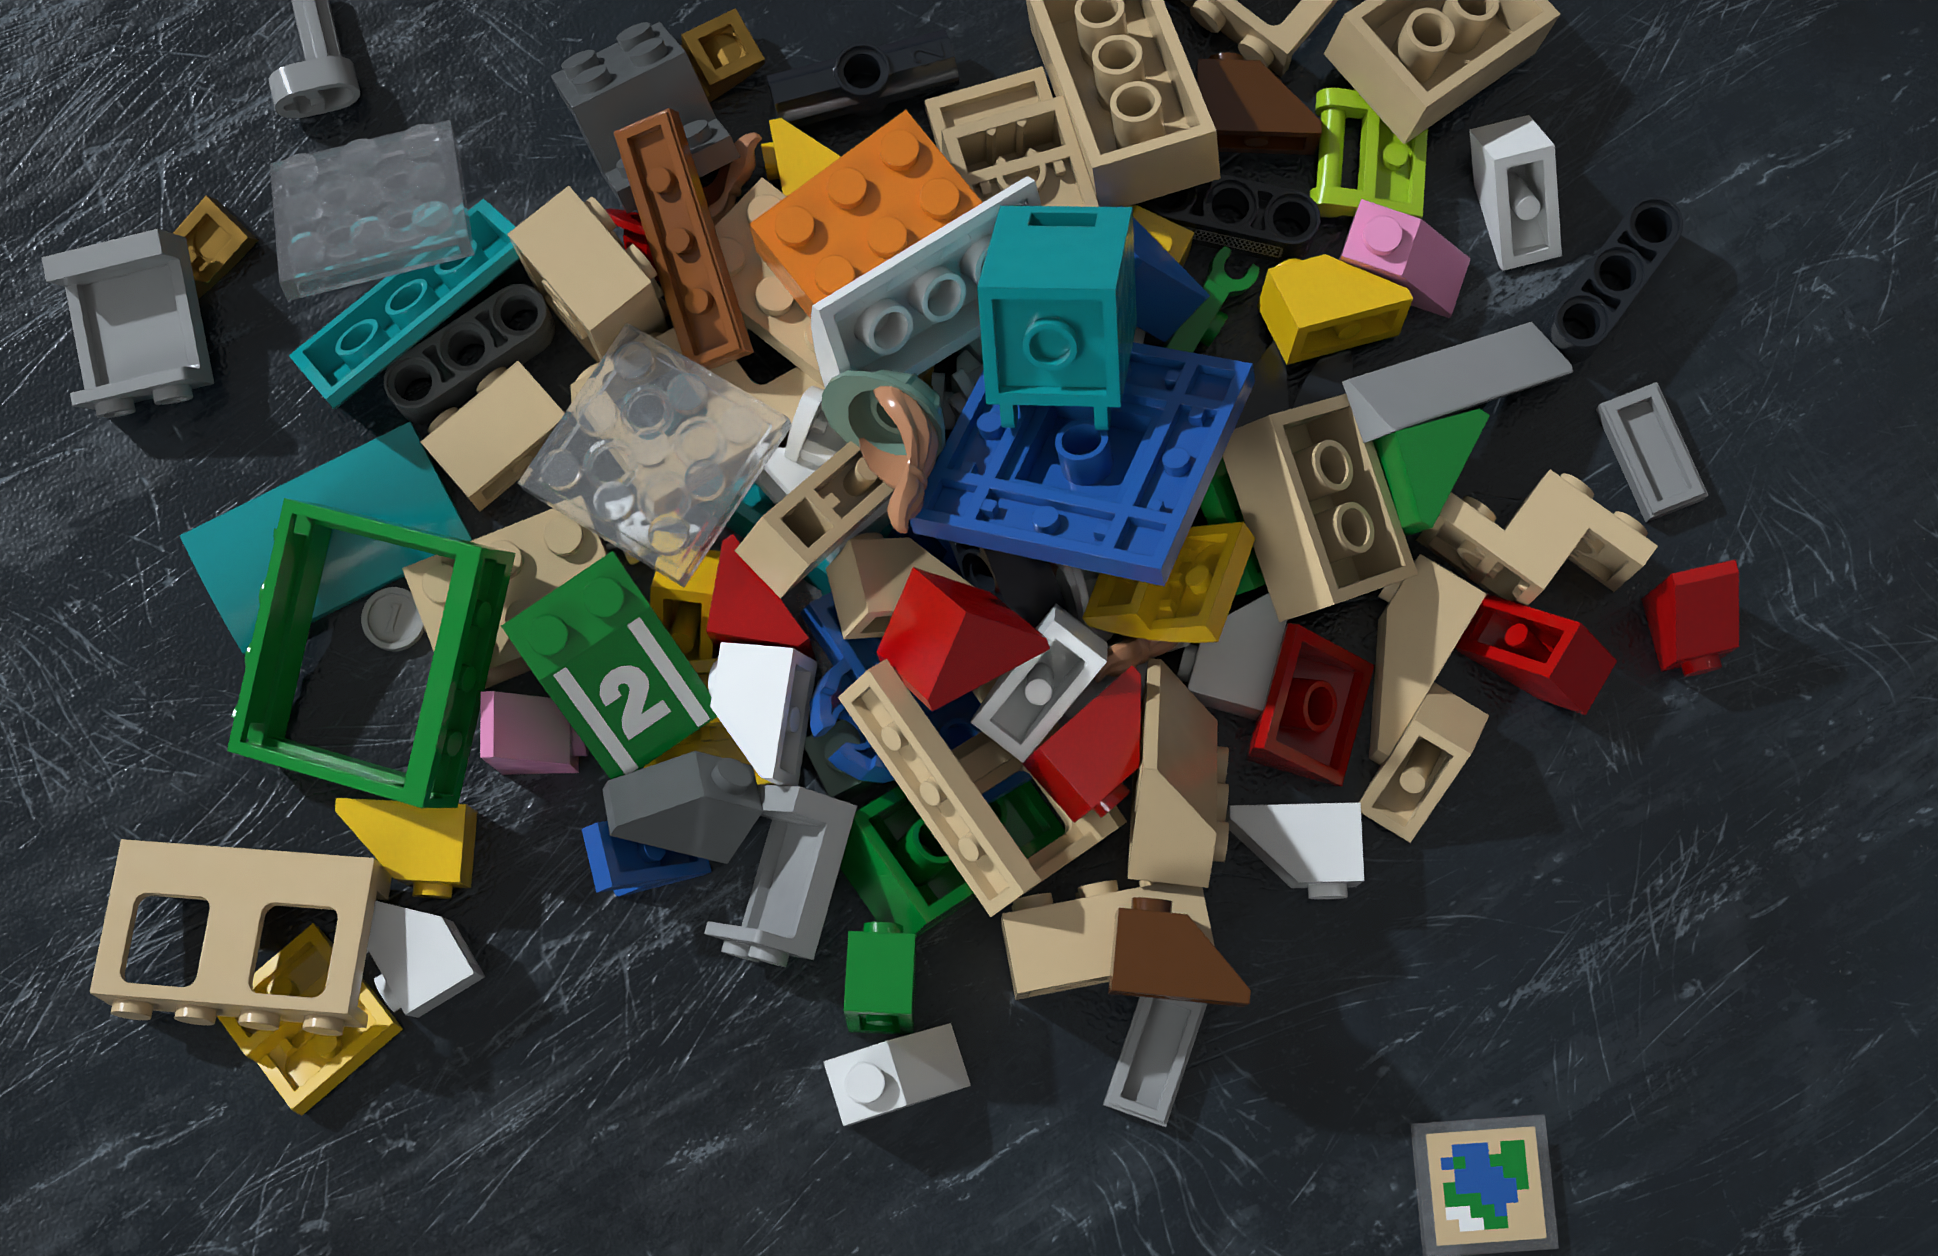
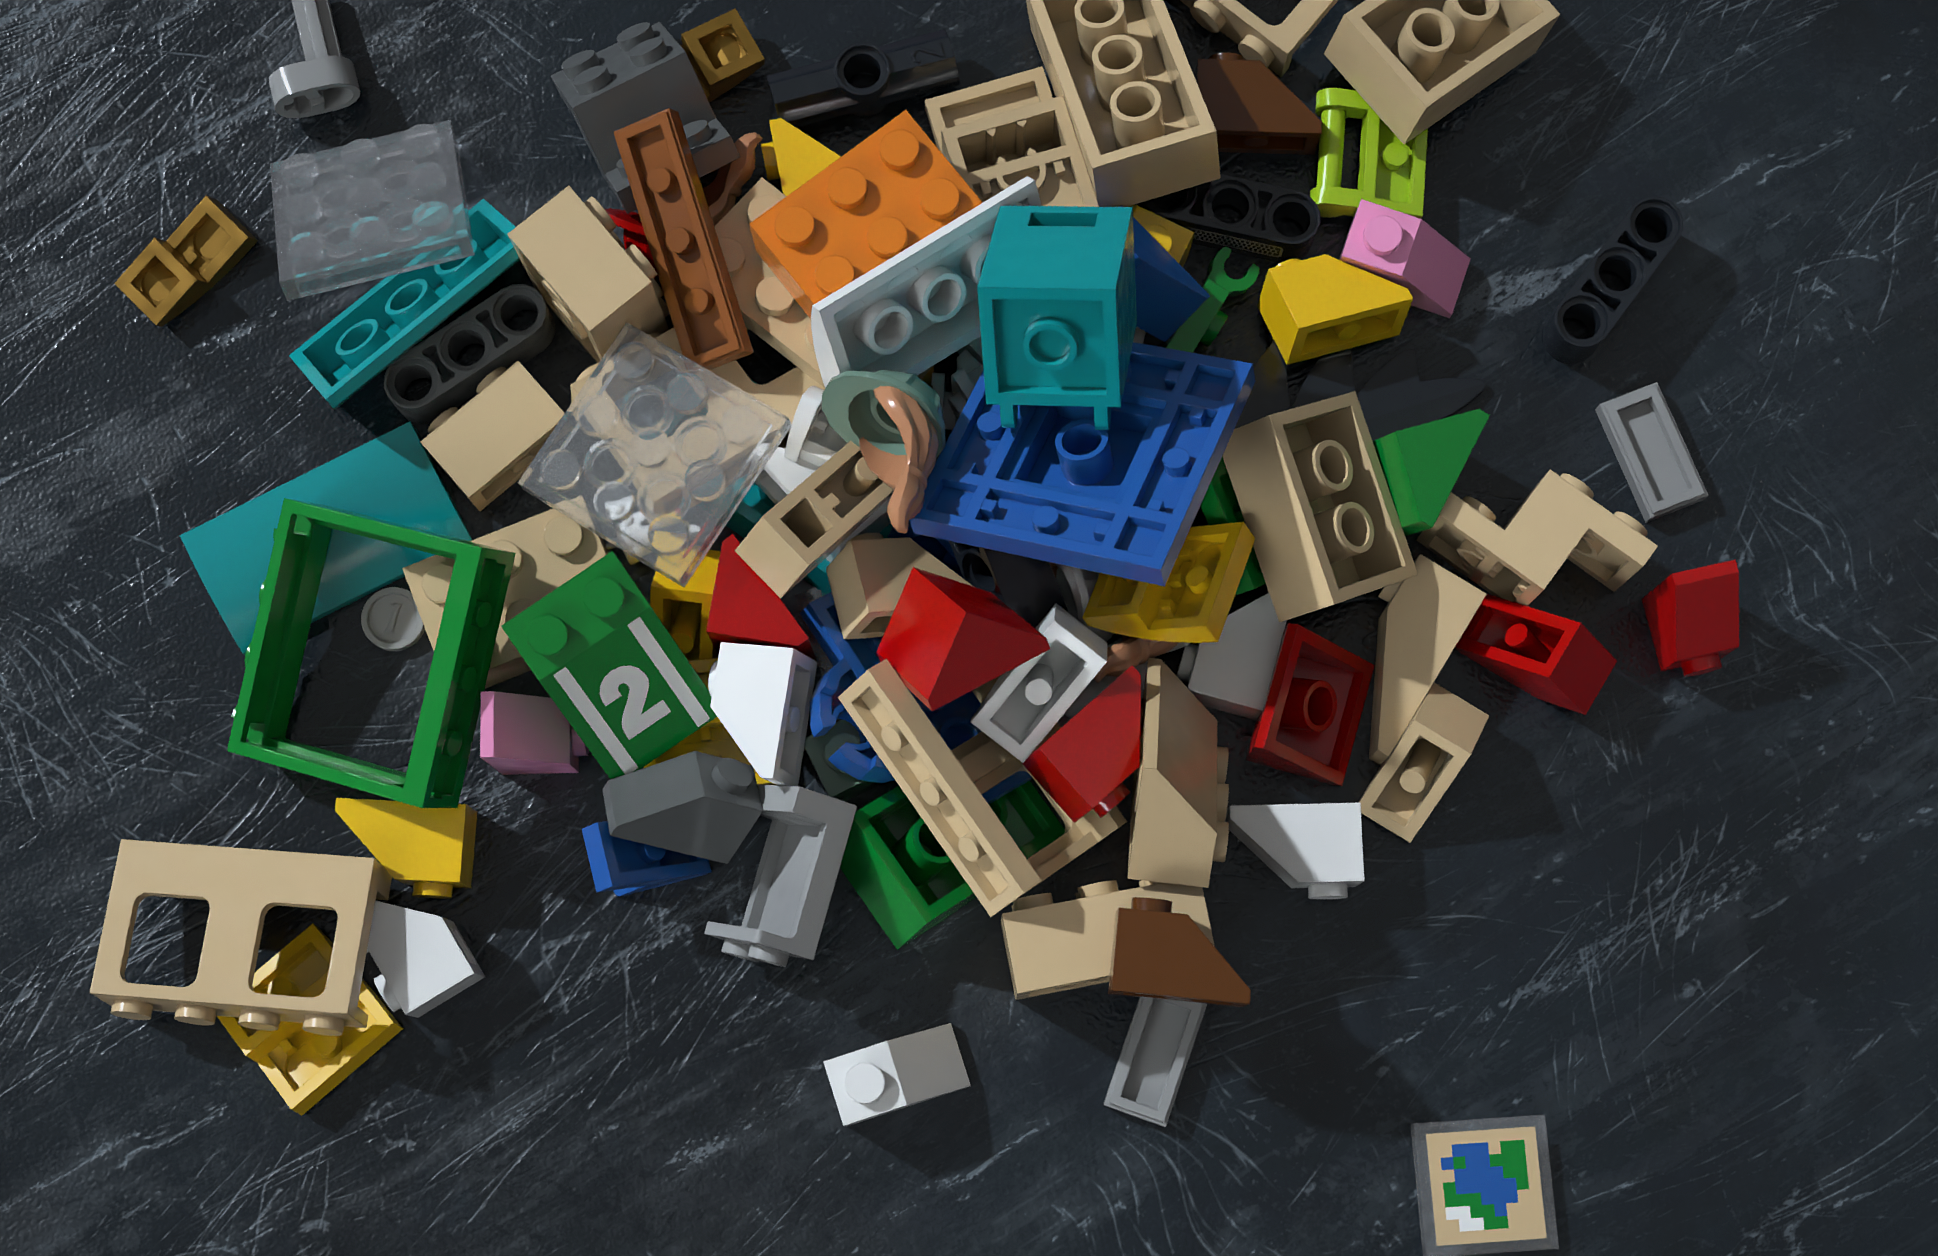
(133, 321): light grey panel -> none
(880, 979): green slope -> none
(1453, 380): light grey slope -> none
(1517, 190): white slope -> none

